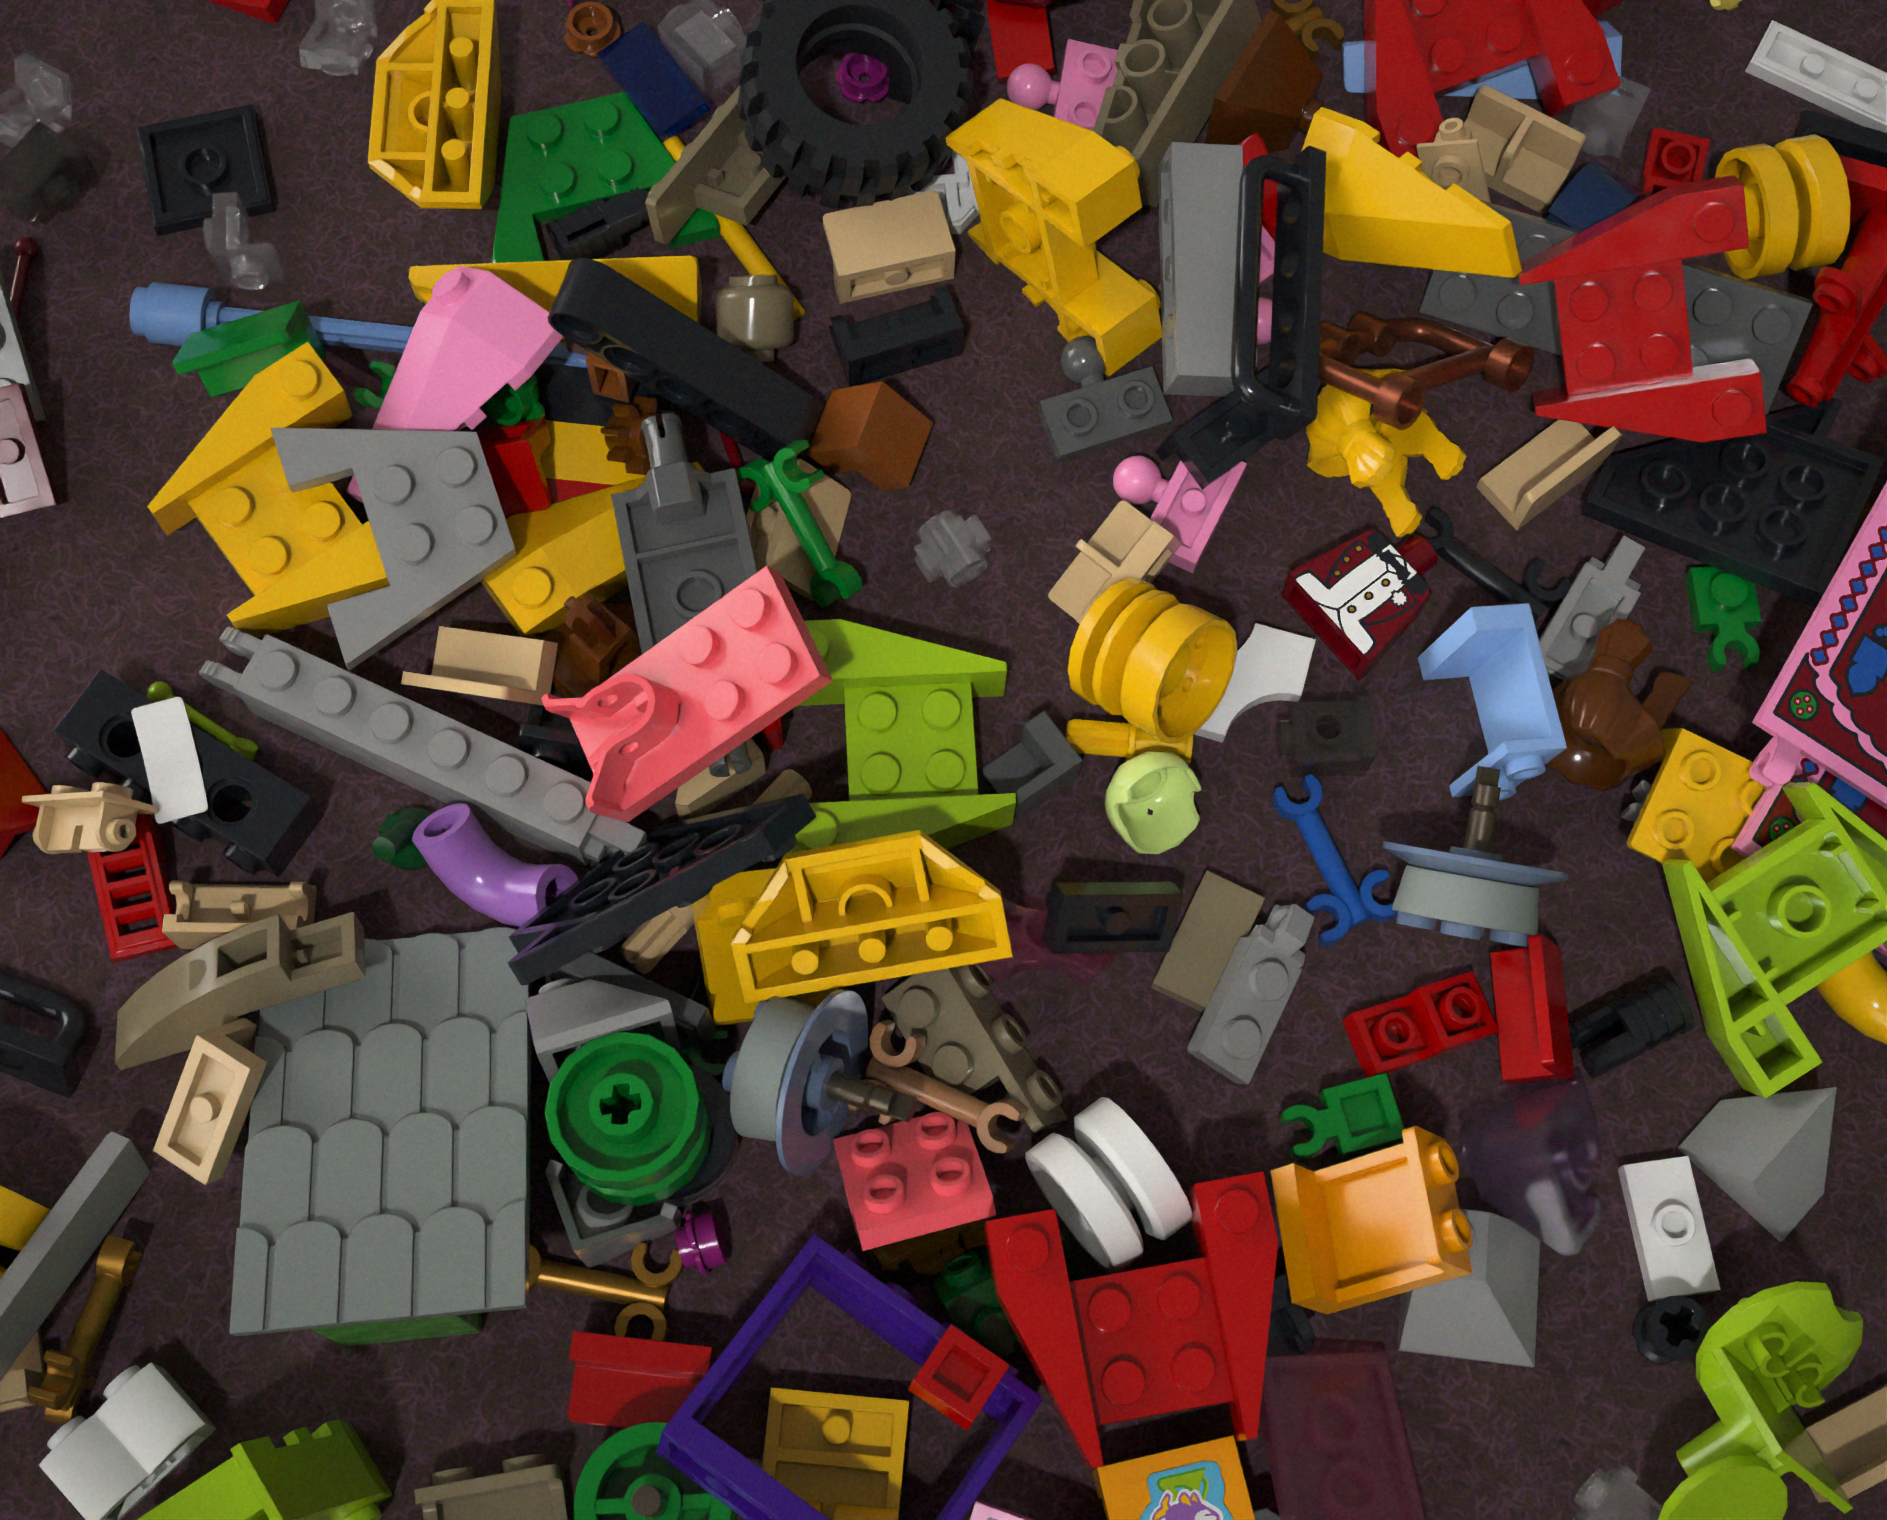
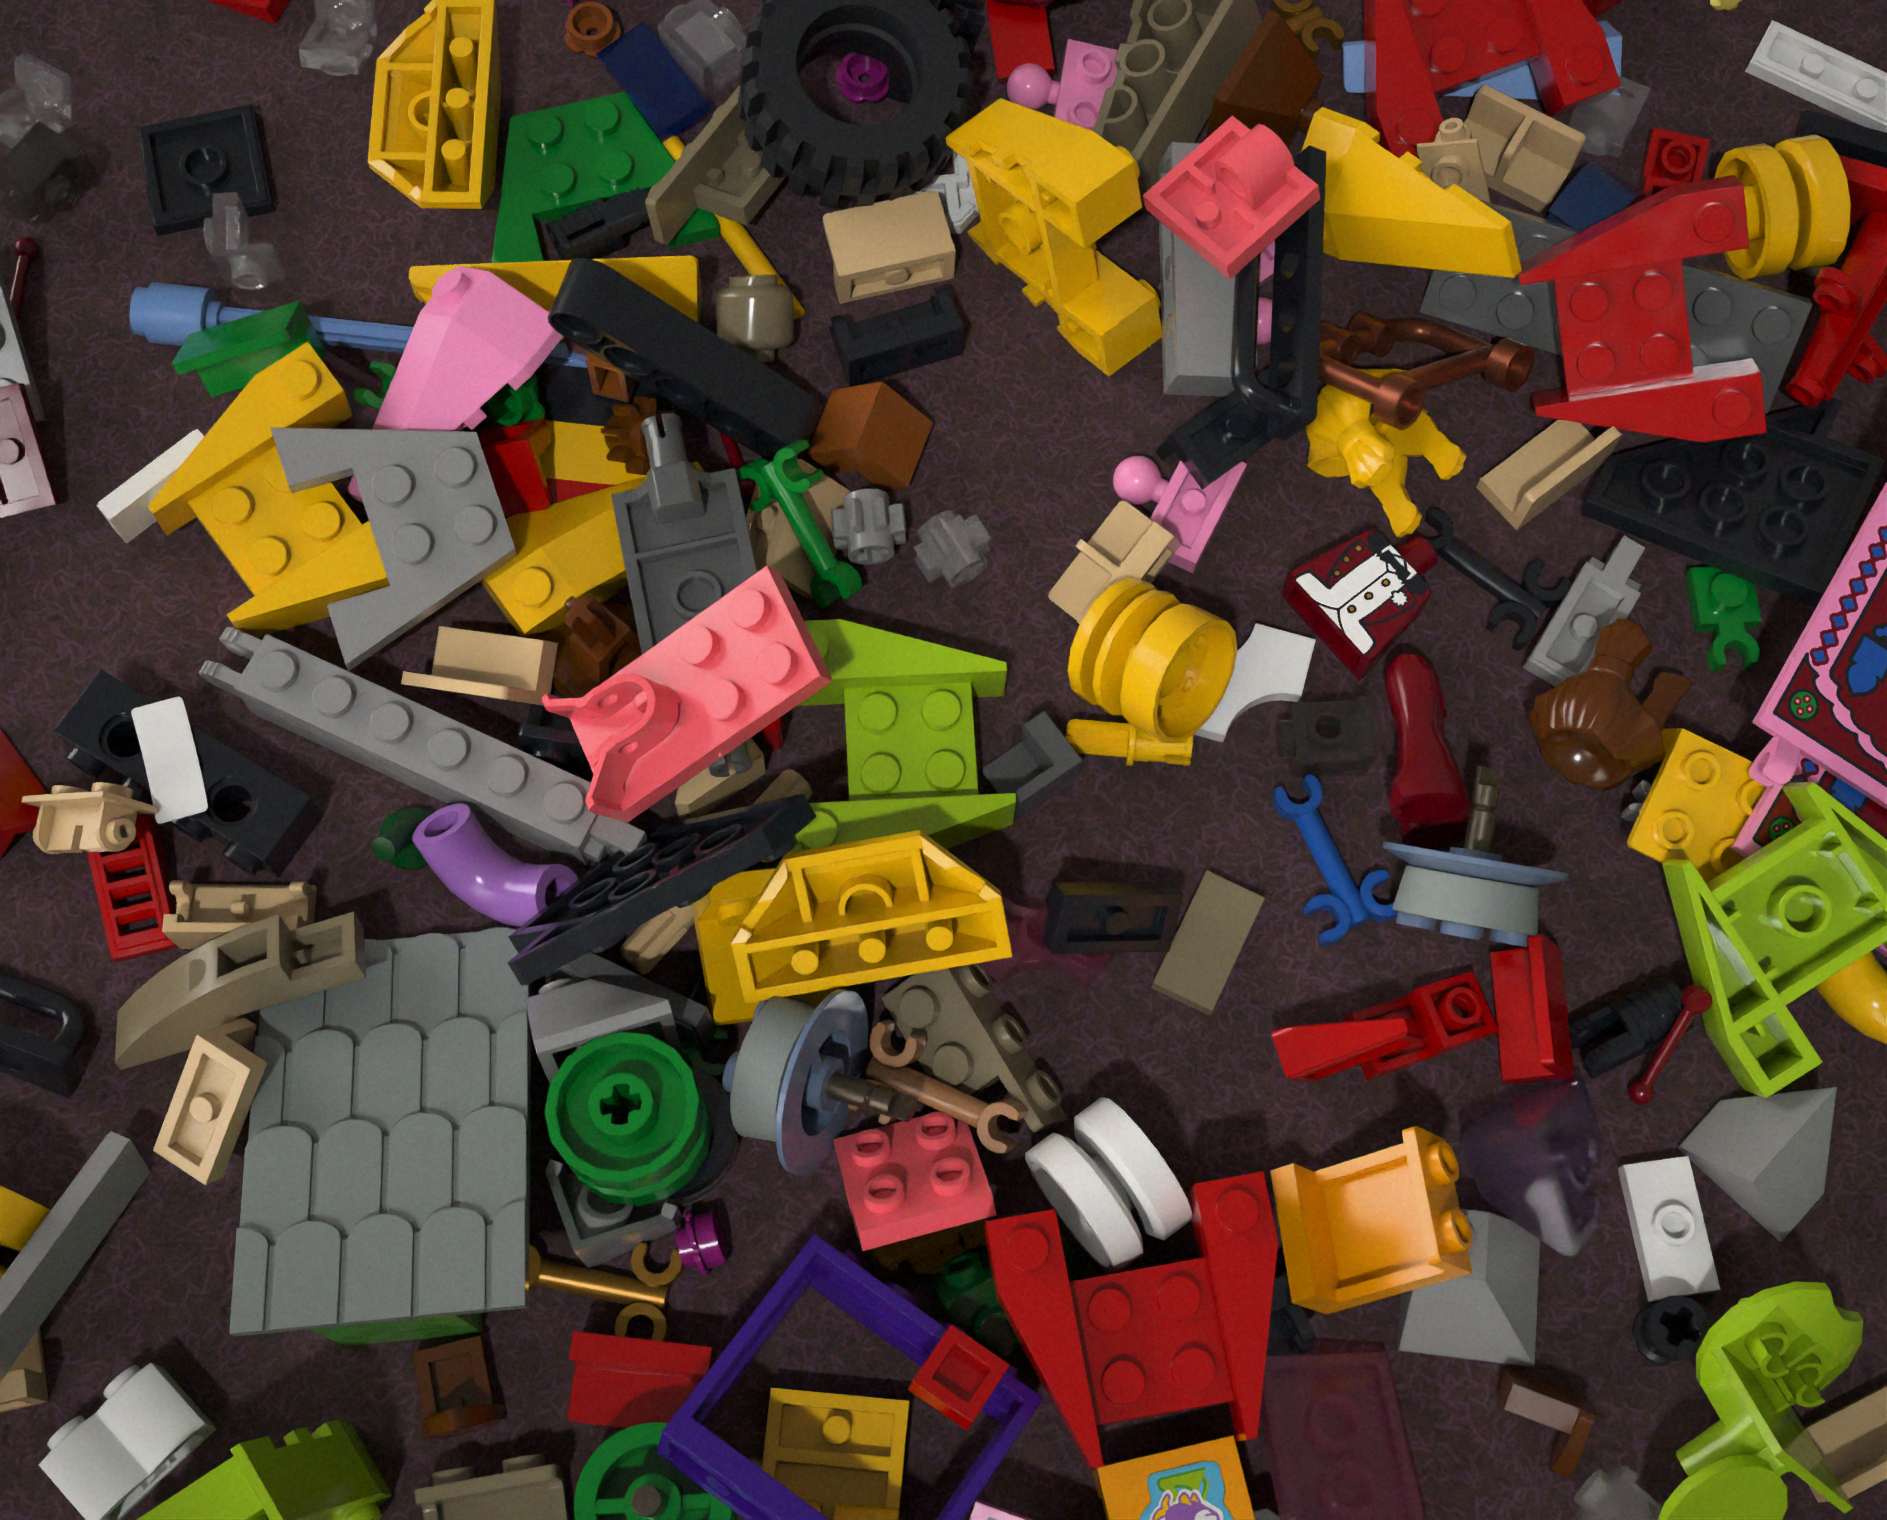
(66, 1371): pearl gold bar -> none
(127, 504): none -> white plate
(162, 691): lime hinge -> none
(456, 1389): none -> reddish brown tile
(868, 526): none -> light grey gear
(1102, 409): dark grey plate -> none
(1164, 786): yellowish green hair -> none
(1232, 195): none -> coral plate
(1252, 994): light grey hinge -> none
(1330, 1048): none -> red slope
(1353, 1115): green plate -> none
(1427, 783): none -> dark red piece
(1510, 690): light blue panel -> none
(1554, 1407): none -> reddish brown tile
(1696, 1001): none -> dark red hinge

